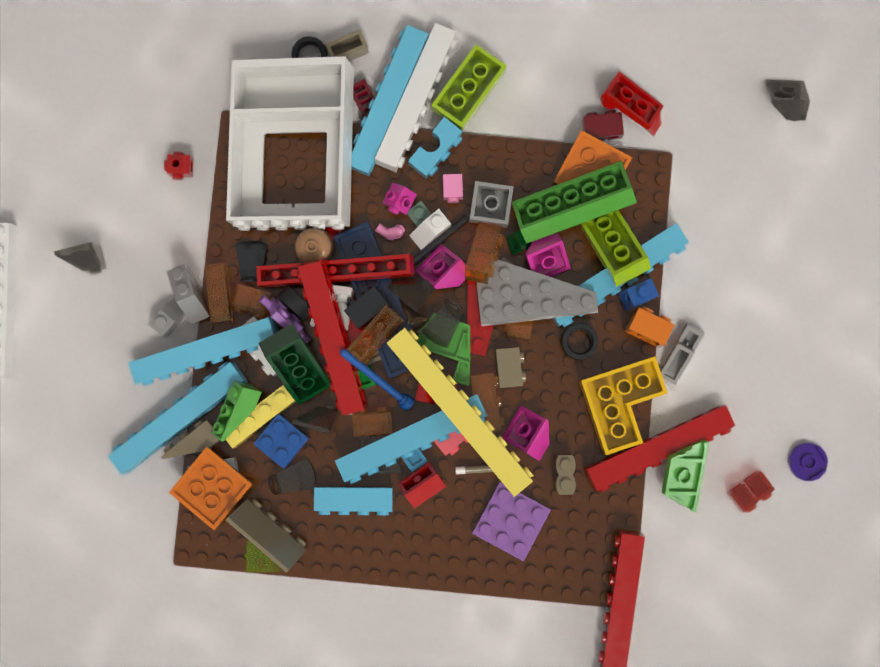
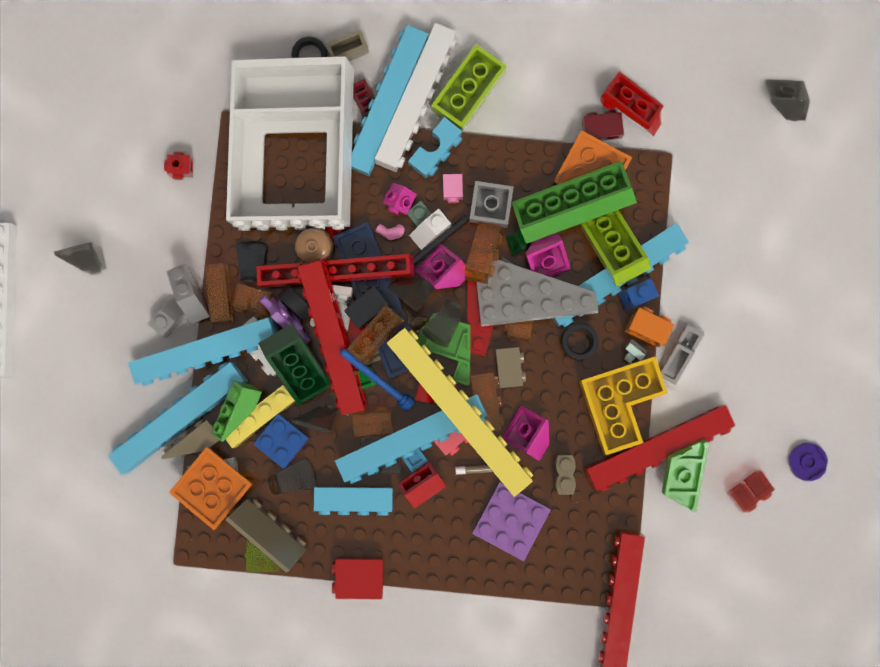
(358, 578): none -> red brick
(635, 350): none -> light aqua tile

